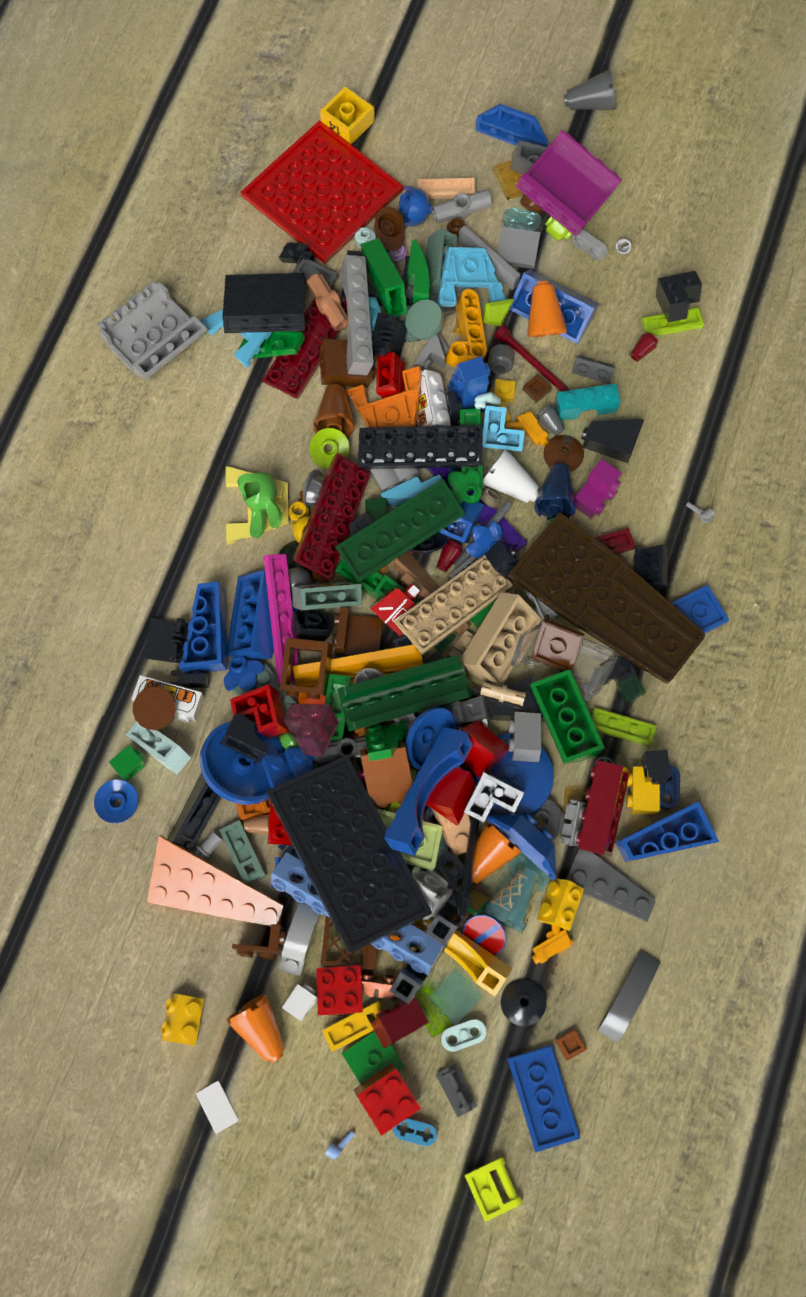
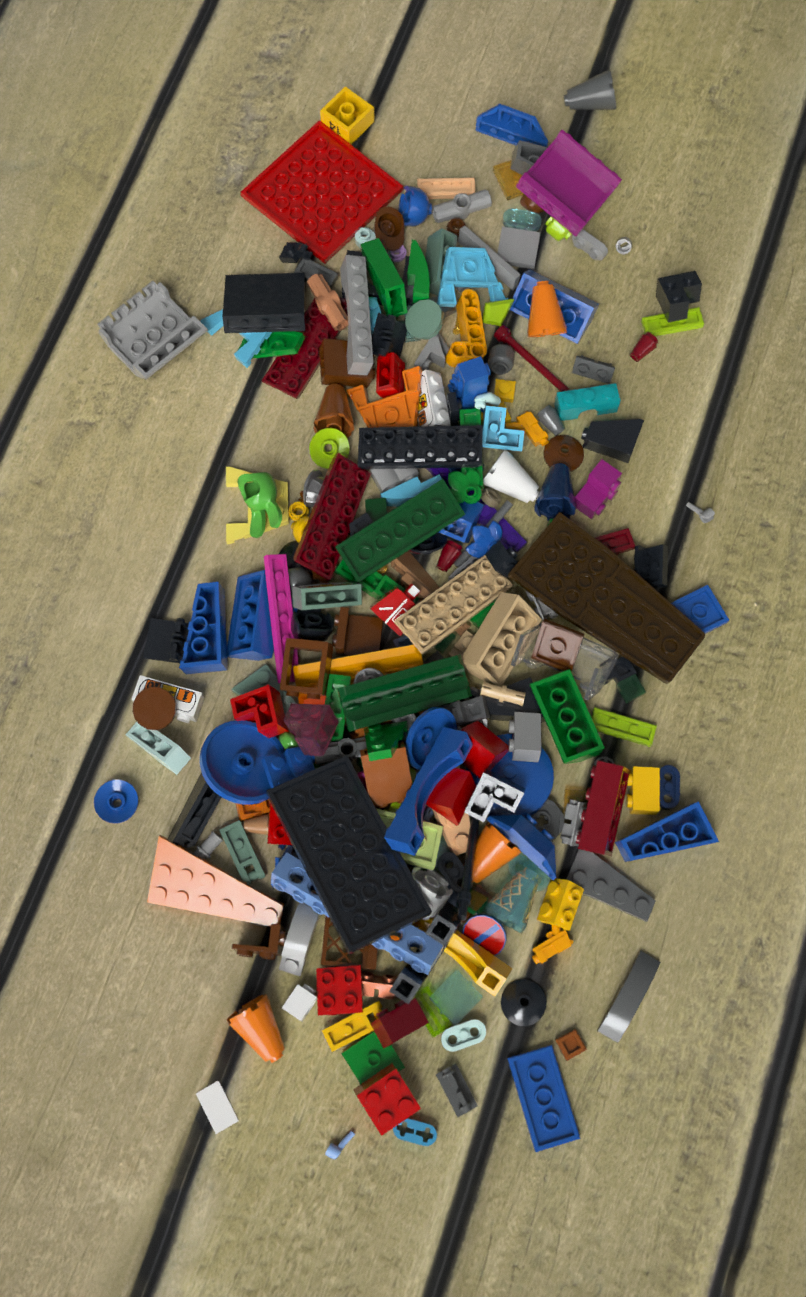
(128, 763): green brick -> none
(182, 1019): yellow bracket -> none
(194, 680): black plate -> none
(242, 673): blue plate -> none
(242, 738): black arch -> none
(486, 1193): neon yellow plate -> none
(536, 388): reddish brown plate -> none
(656, 766): black brick -> none

